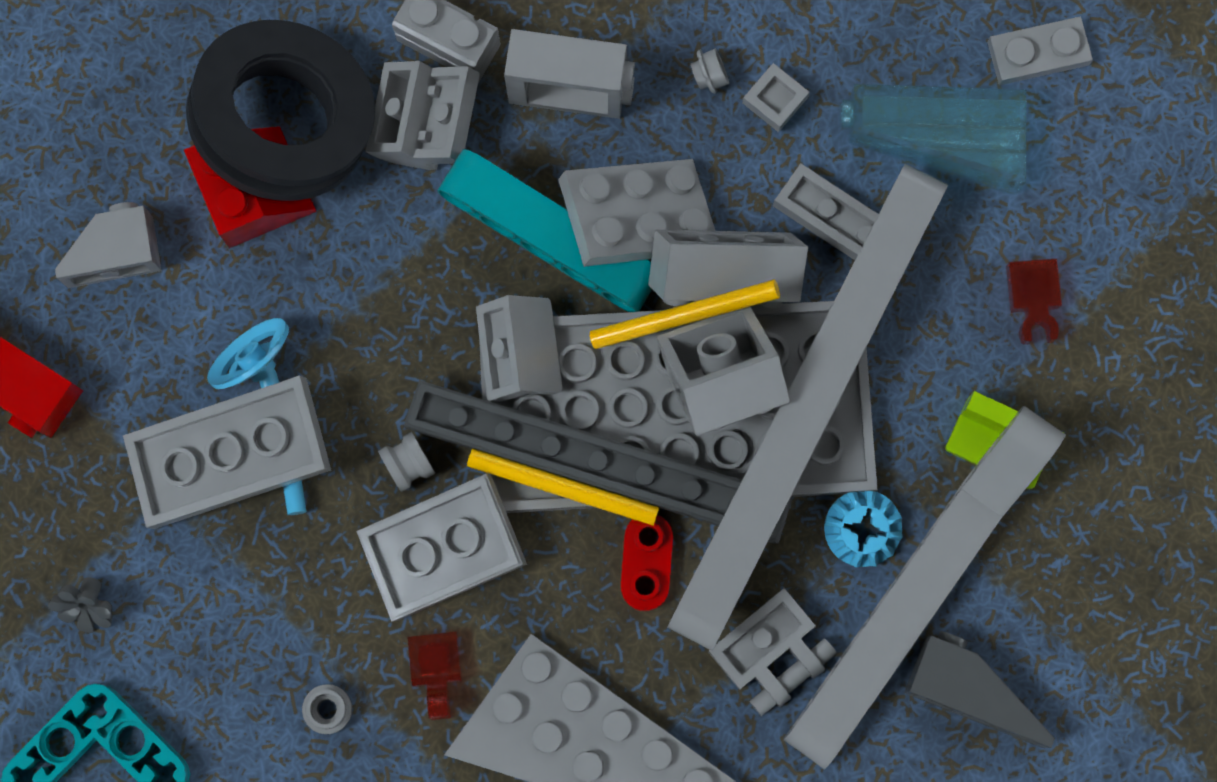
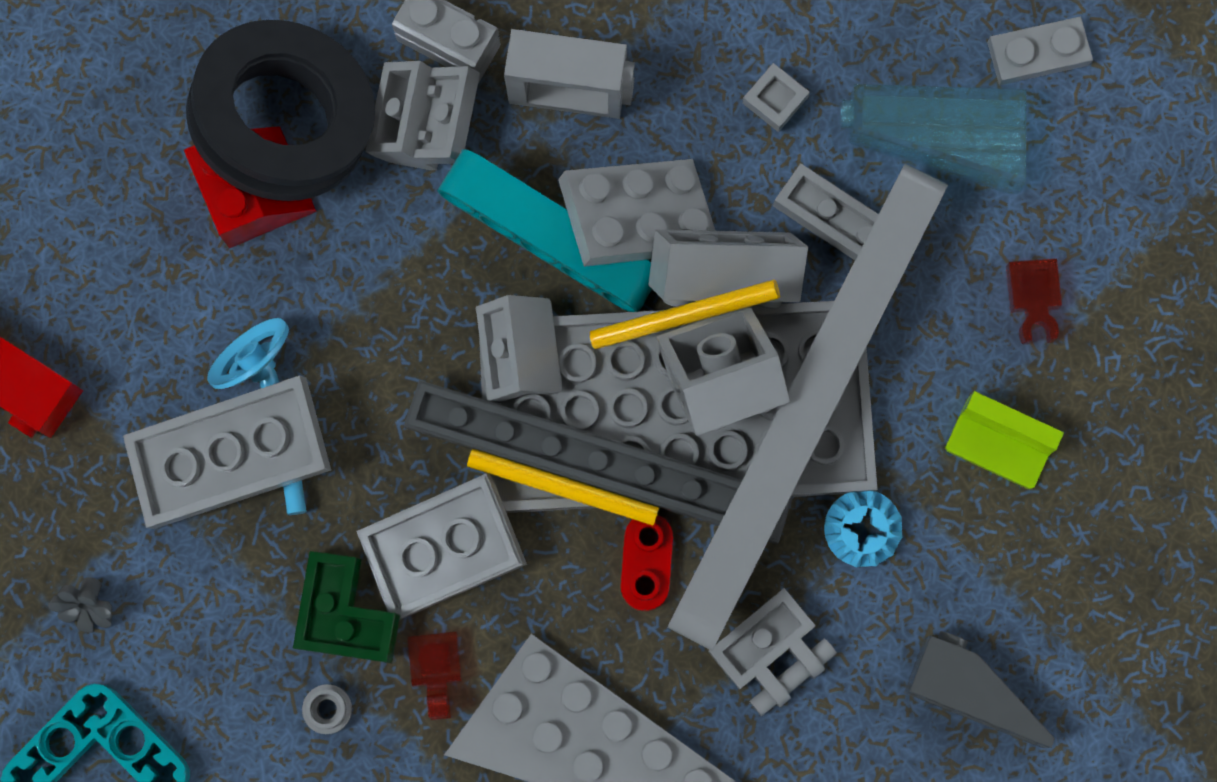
(112, 248): light grey slope -> none
(328, 616): none -> dark green plate
(406, 462): light grey wheel -> none
(709, 70): light grey plate -> none
(923, 585): light grey beam -> none

